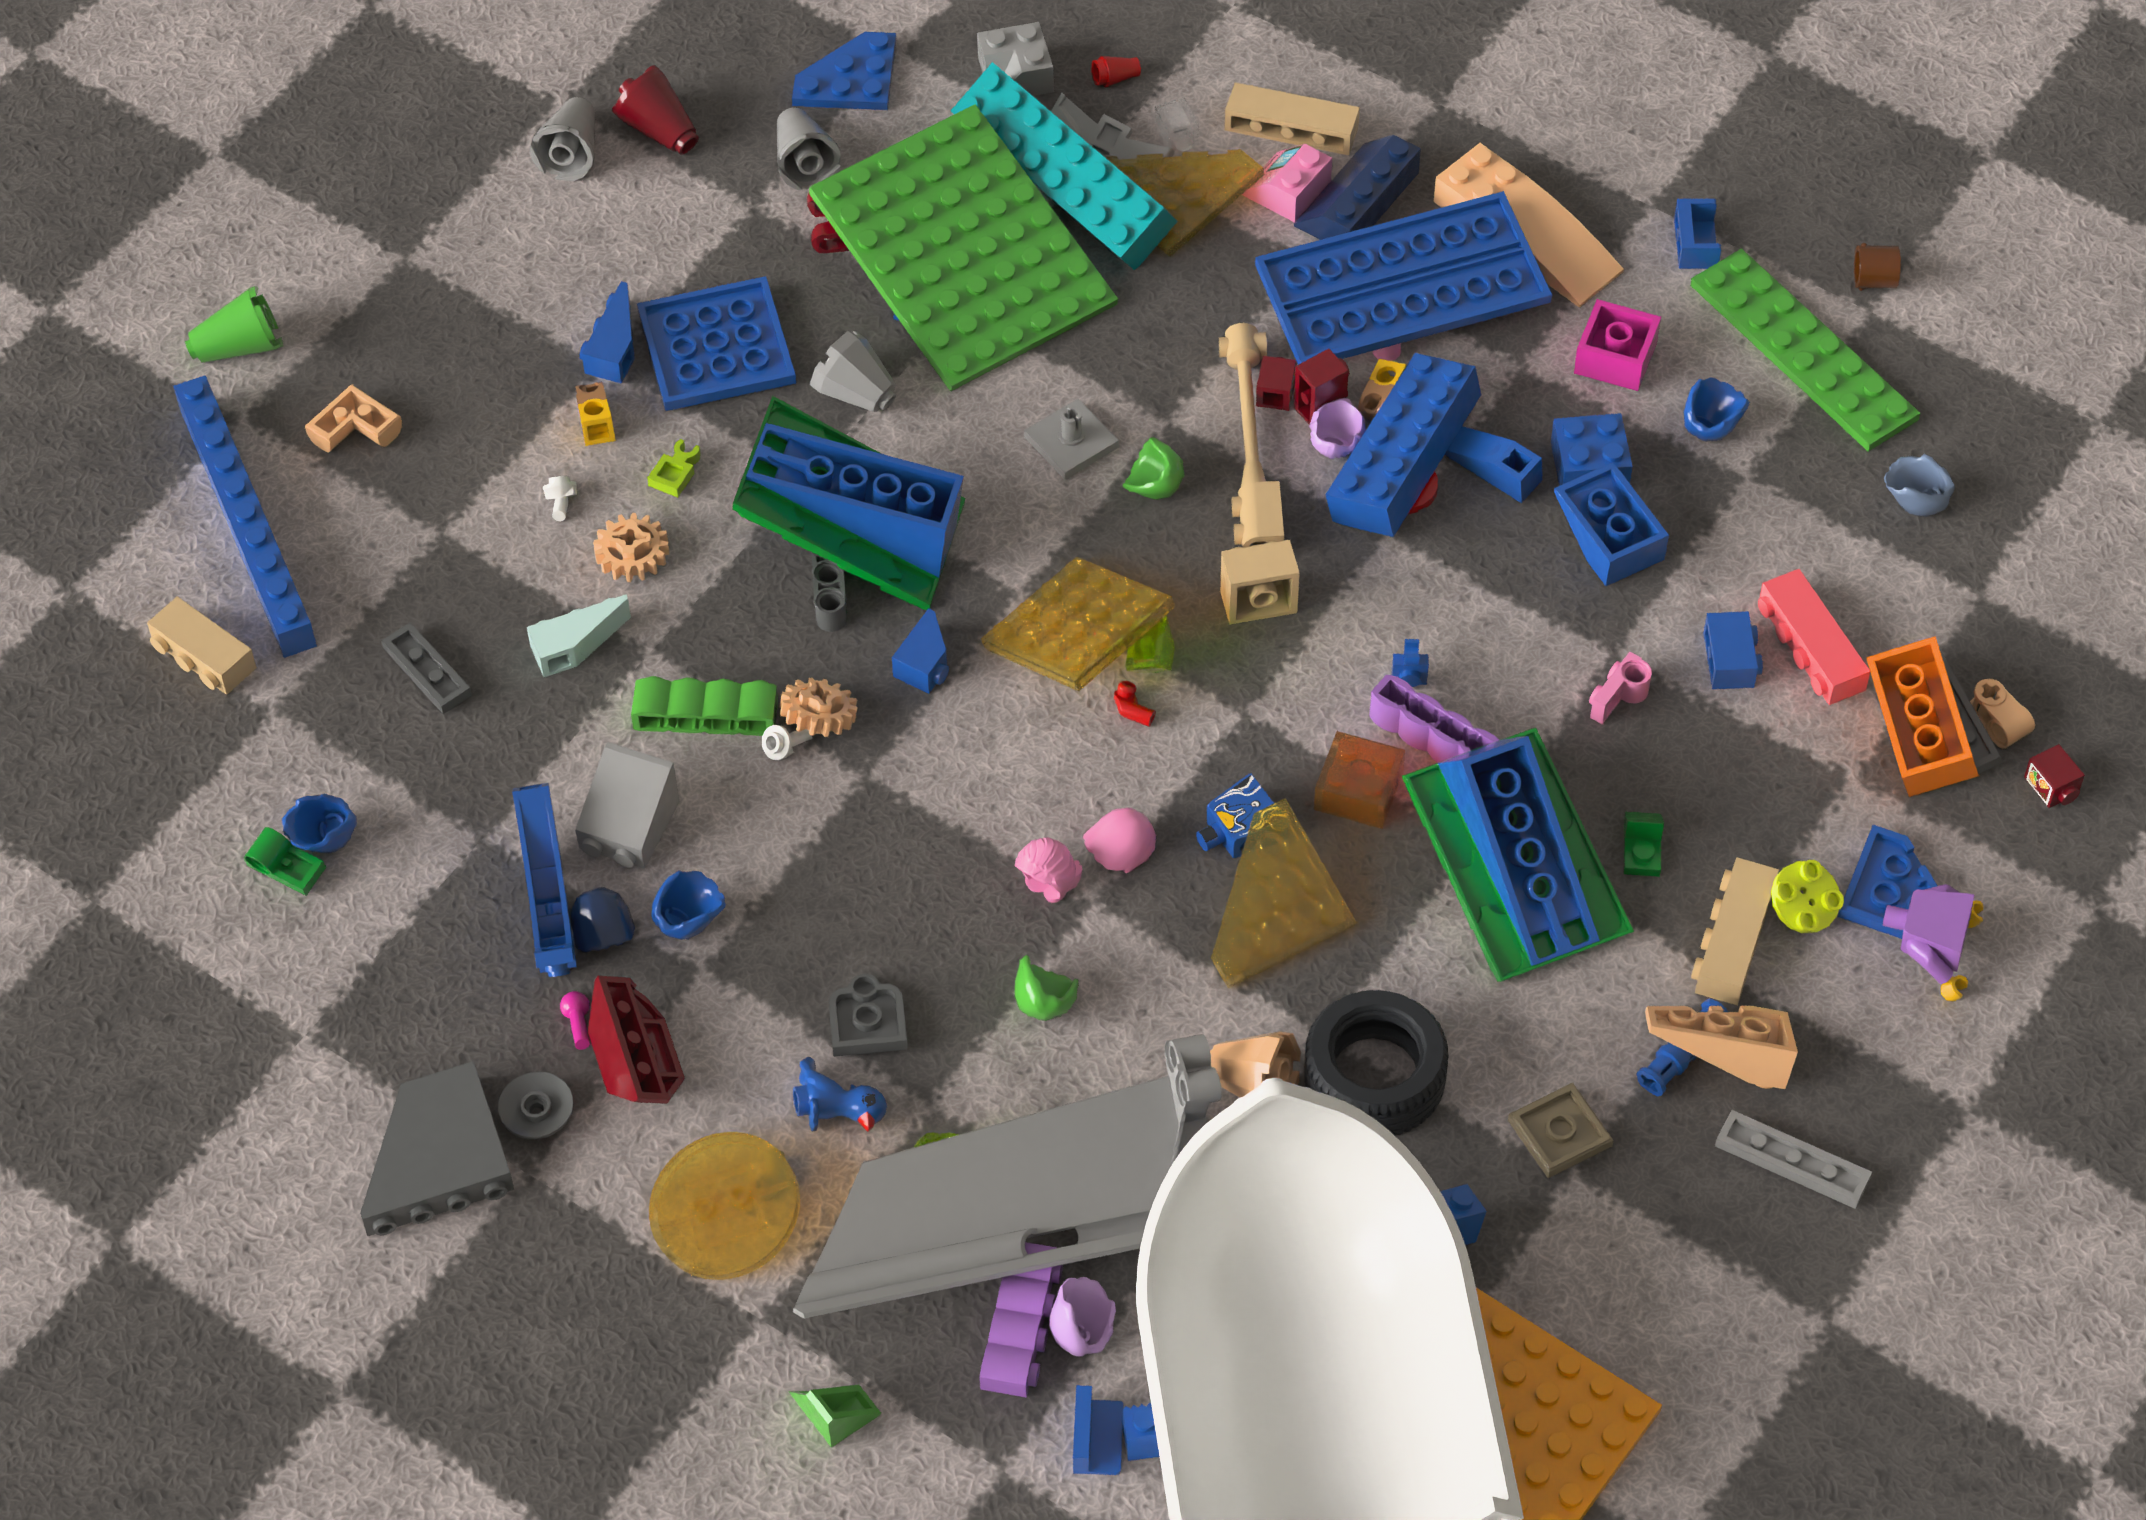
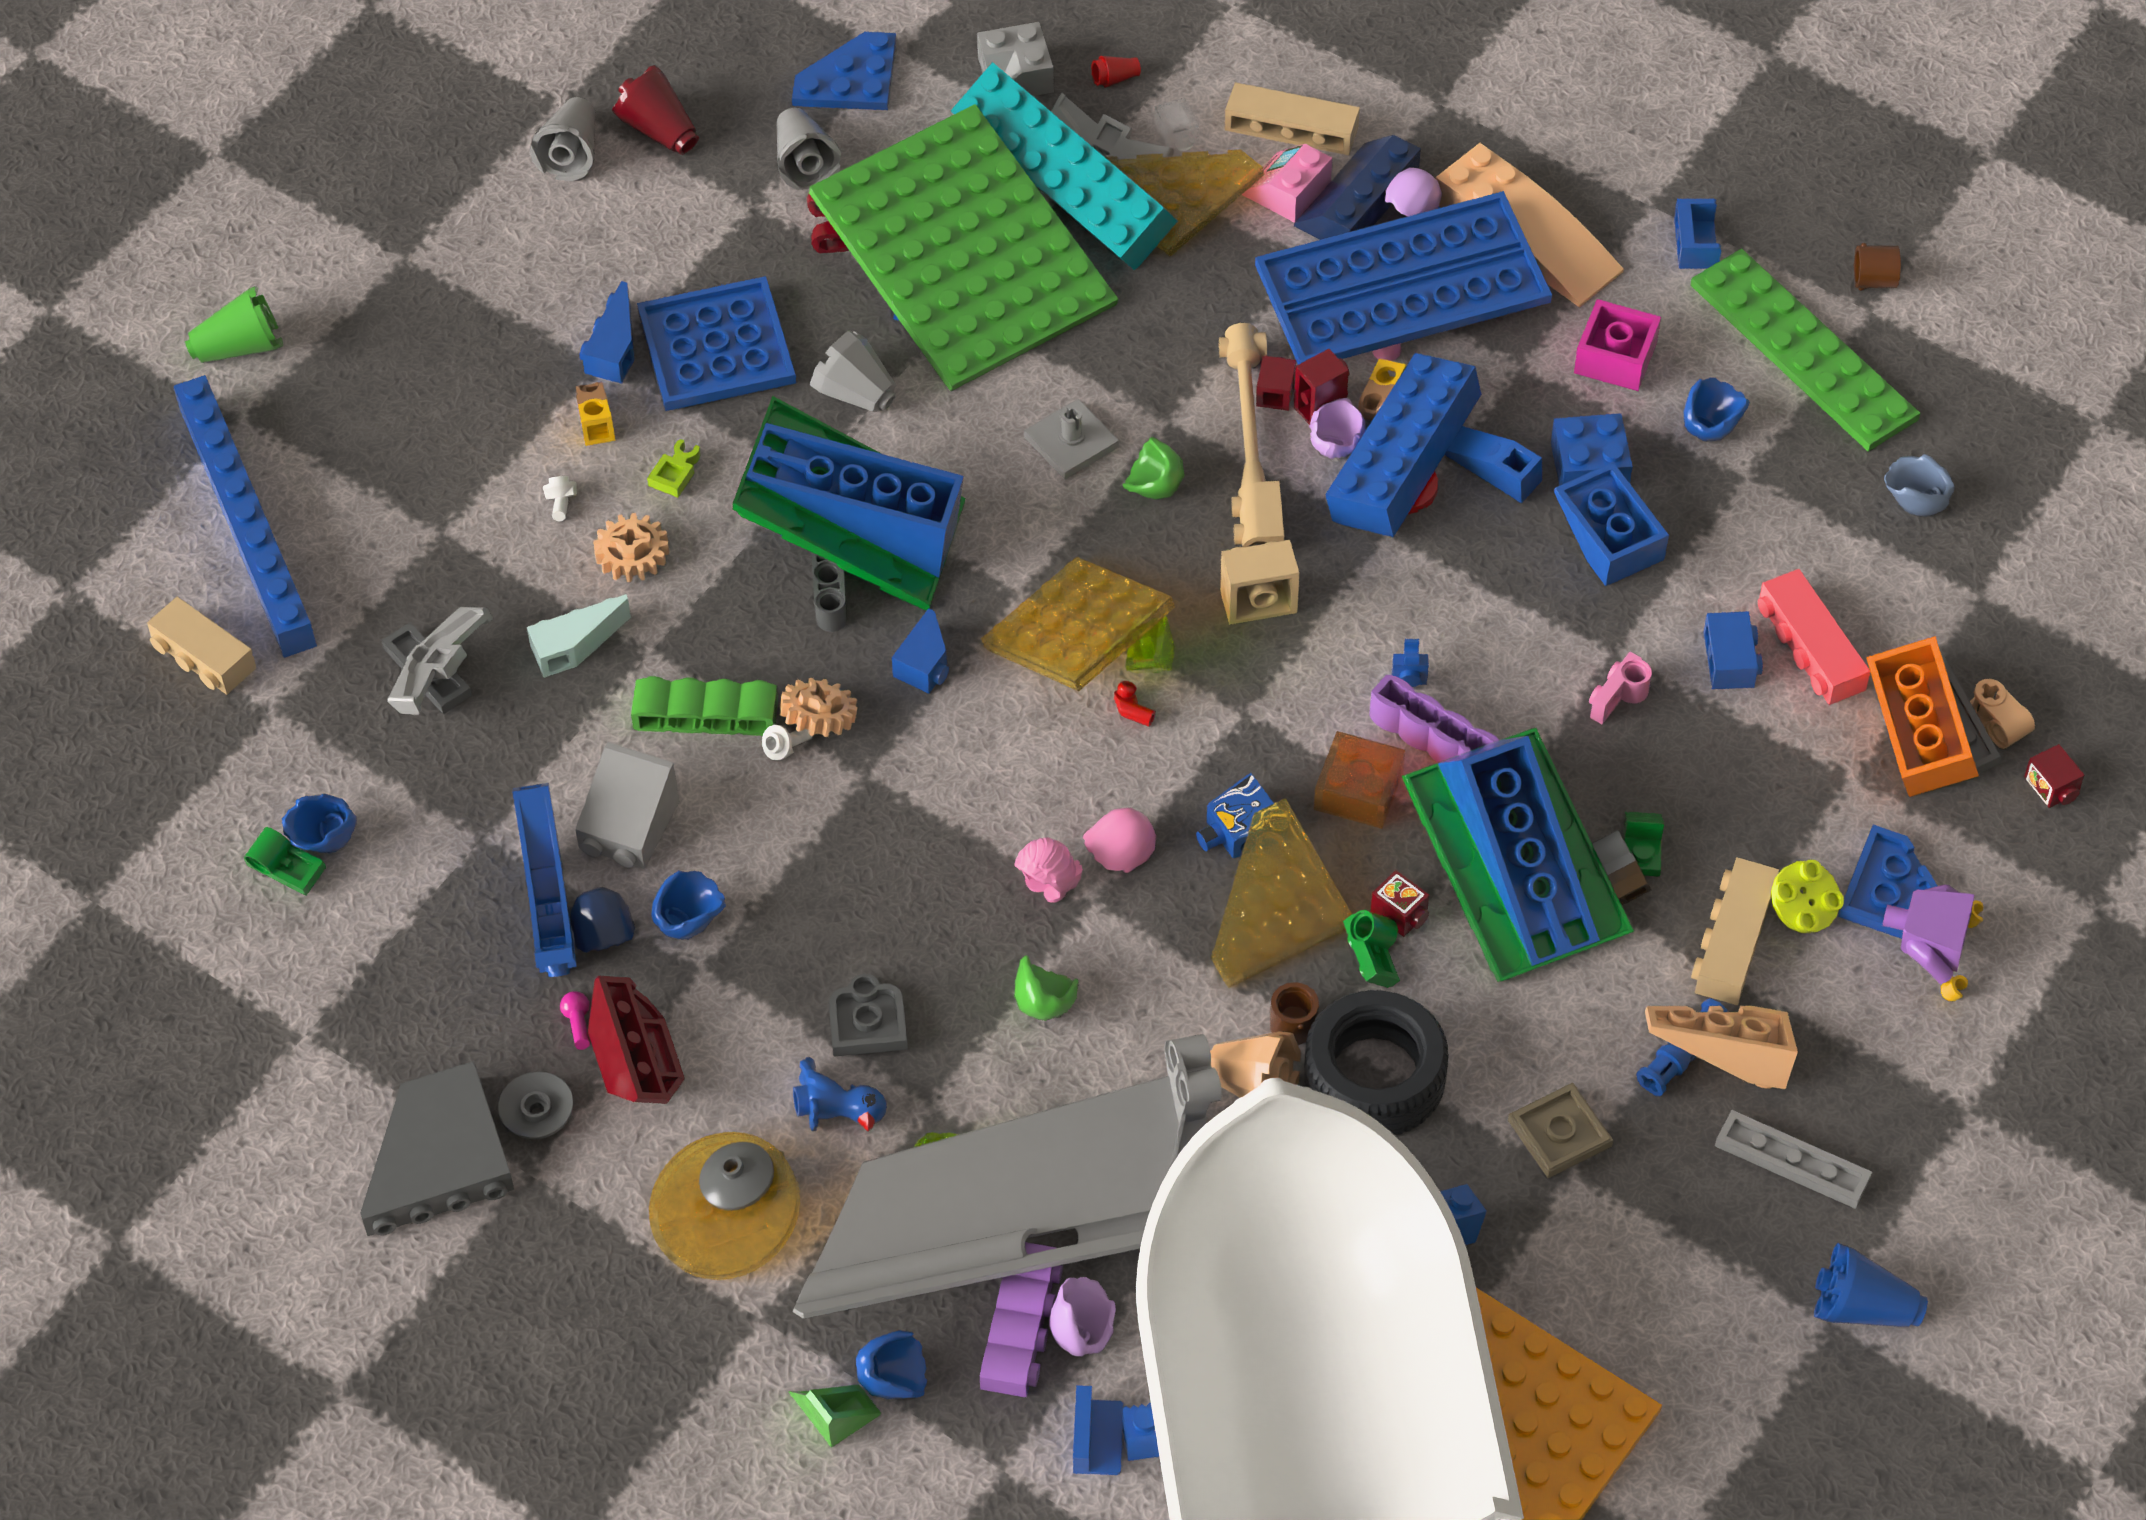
(353, 411): light nougat brick -> none
(435, 657): none -> light grey plate
(742, 1186): none -> dark grey dish
(892, 1366): none -> blue hair
(1294, 1010): none -> reddish brown piece
(1370, 938): none -> green plate
(1402, 902): none -> dark red brick
(1414, 192): none -> lavender hair
(1621, 867): none -> leg
(1865, 1293): none -> blue cone

